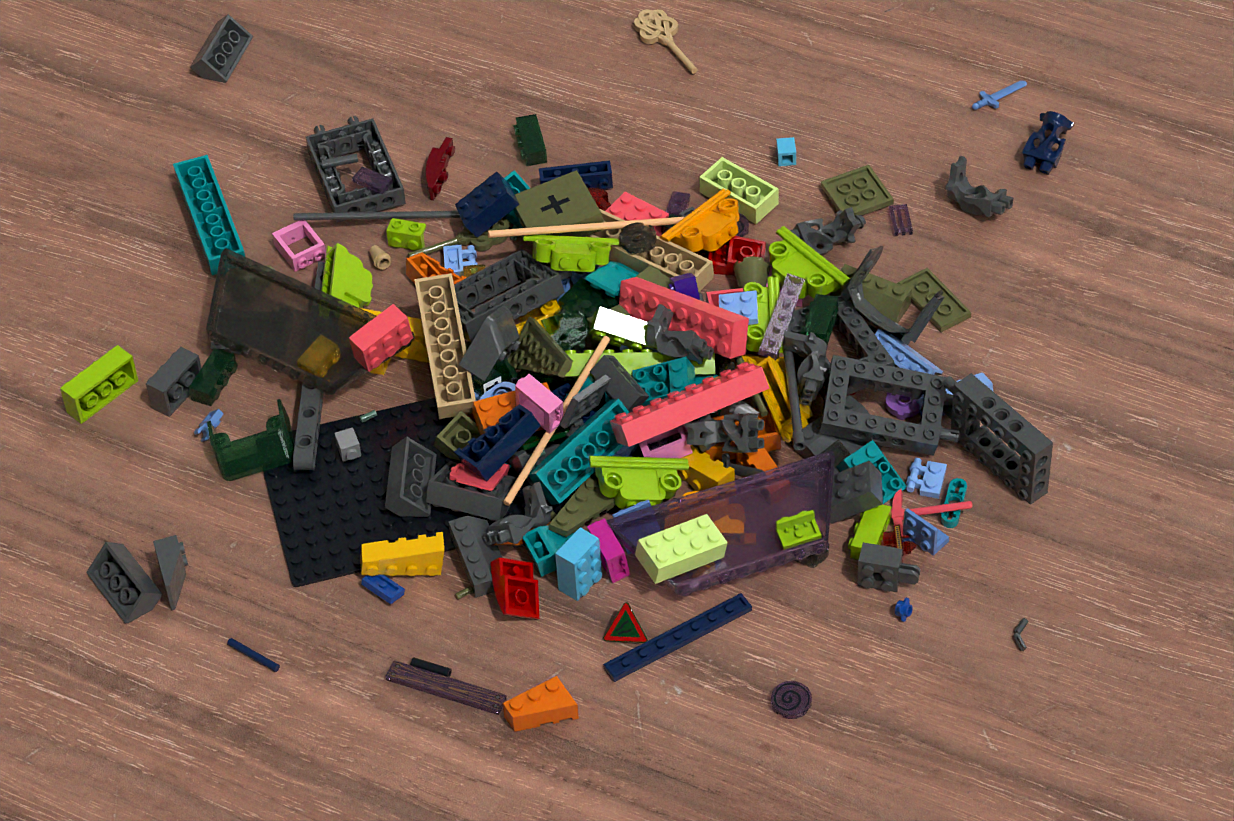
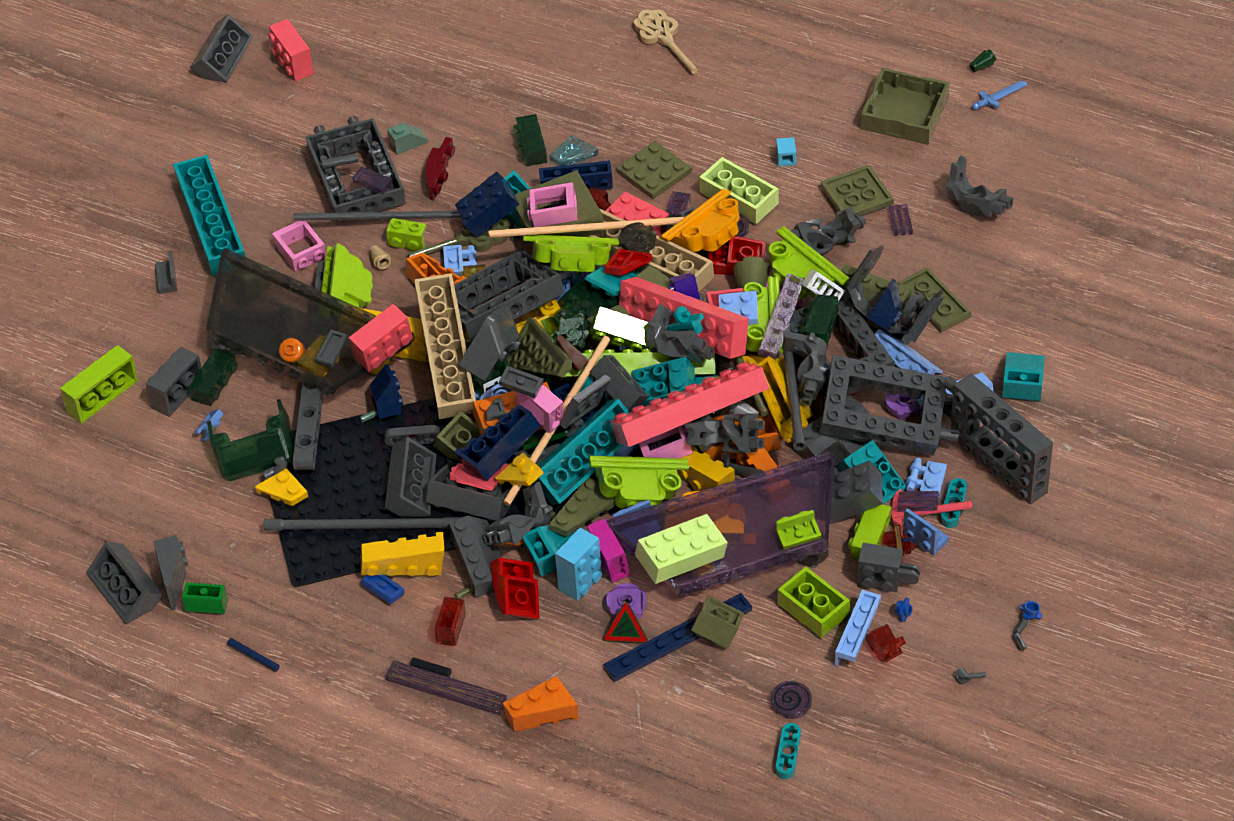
(166, 275): none -> dark grey panel
(205, 598): none -> green brick
(280, 465): none -> dark grey arm
(280, 524): none -> dark grey piece
(283, 487): none -> yellow wing
(290, 50): none -> coral brick
(291, 350): none -> orange head
(331, 348): none -> dark grey tile
(347, 444): light grey brick -> none
(386, 393): none -> dark blue slope
(405, 137): none -> sand green slope
(425, 434): none -> dark grey beam
(450, 621): none -> clear red brick
(495, 410): none -> dark grey tile
(520, 471): none -> yellow wing
(521, 382): none -> dark grey plate
(555, 214): none -> bright pink window
(573, 151): none -> clear light blue wing
(578, 358): none -> reddish brown slope
(623, 592): none -> medium lavender plate
(626, 261): none -> red wing
(654, 170): none -> olive plate
(686, 320): none -> teal hips
(717, 622): none -> olive slope
(790, 758): none -> teal beam
(813, 602): none -> lime brick
(814, 279): none -> white slope
(857, 626): none -> light blue panel
(884, 643): none -> clear red brick
(887, 309): none -> dark blue slope
(905, 106): none -> olive tile
(913, 309): none -> dark grey plate
(923, 500): none -> clear purple tile
(963, 677): none -> dark grey hand
(983, 60): none -> dark green cone
(1023, 376): none -> teal slope
(1031, 610): none -> blue plate
(1043, 152): dark blue hips -> none

